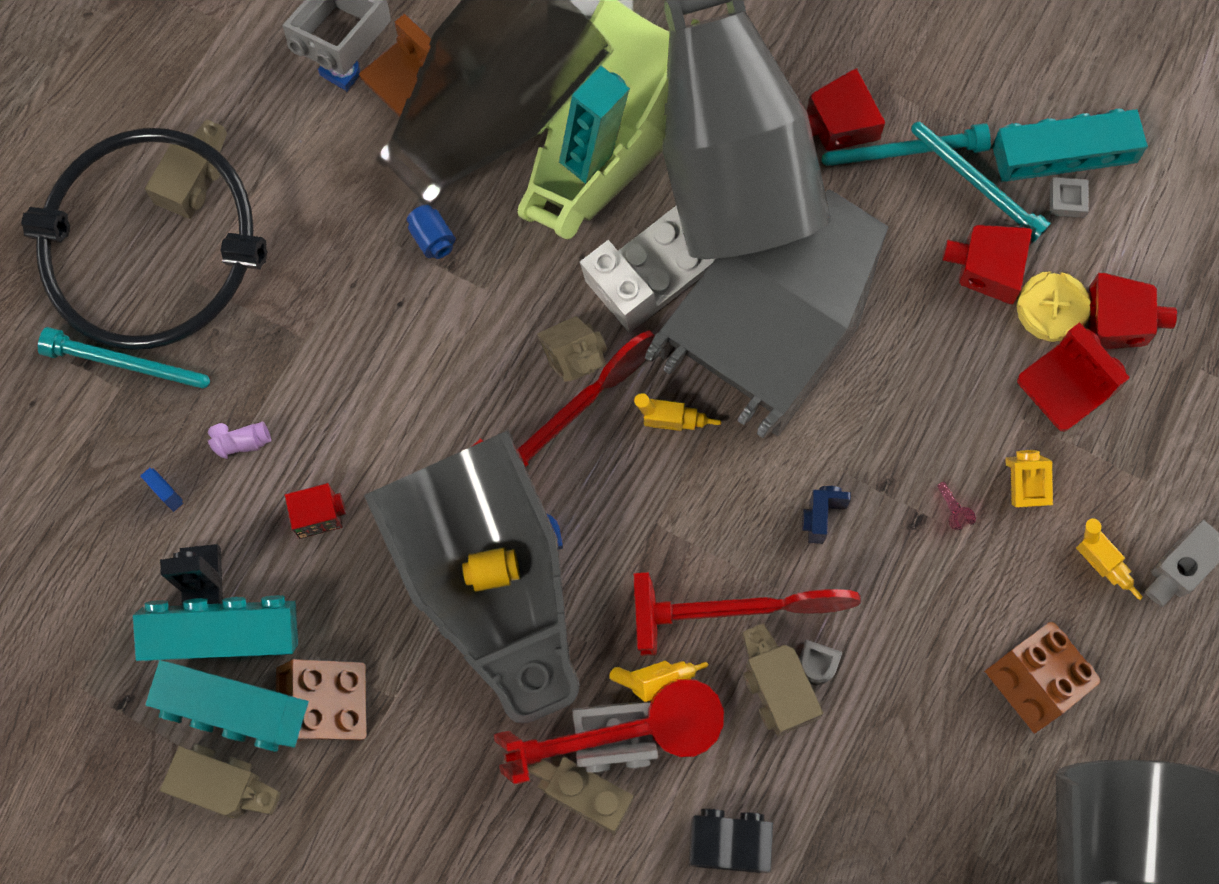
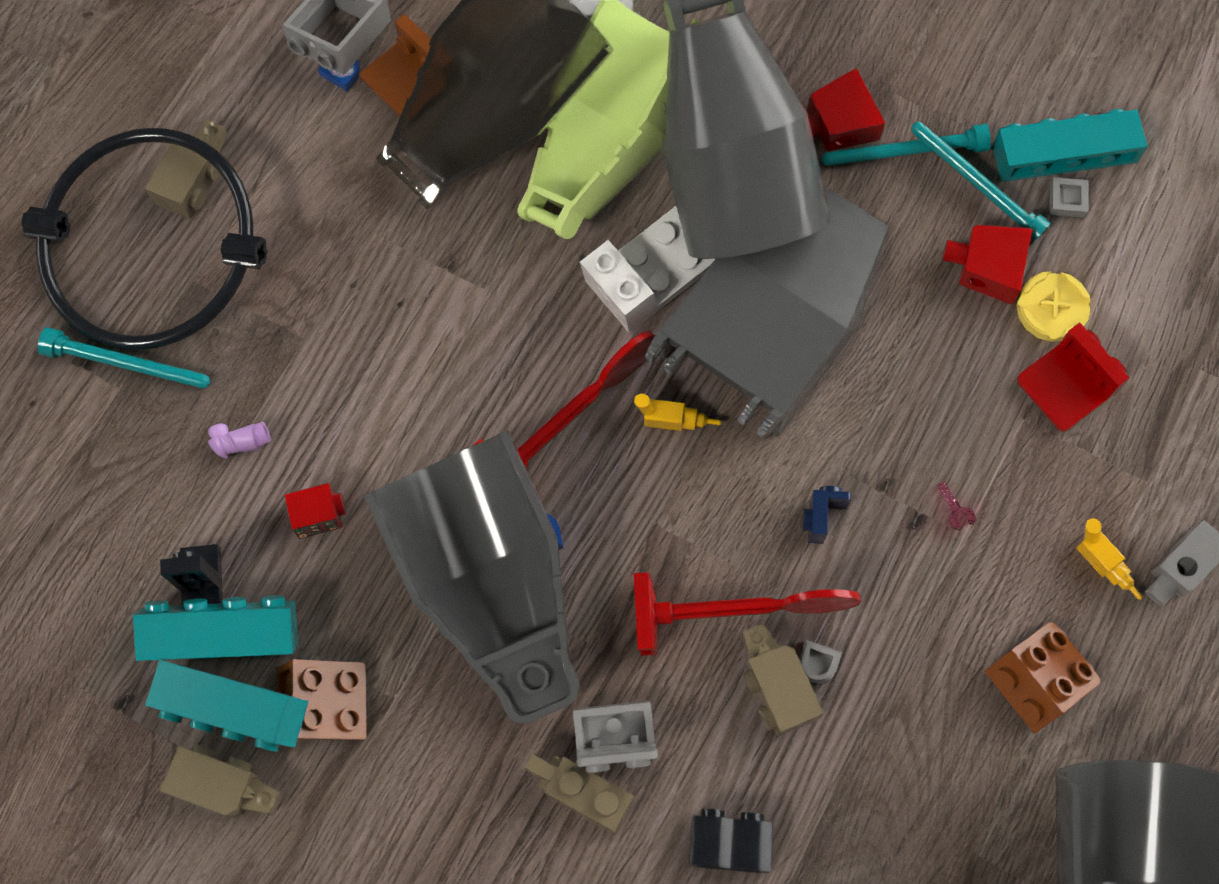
(162, 489): blue tile -> none
(430, 232): blue brick -> none
(491, 569): yellow brick -> none
(573, 348): dark tan hinge -> none
(593, 123): teal brick -> none
(650, 679): yellow piece -> none
(681, 718): red piece -> none
(1030, 479): yellow bracket -> none
(1126, 312): red torso -> none

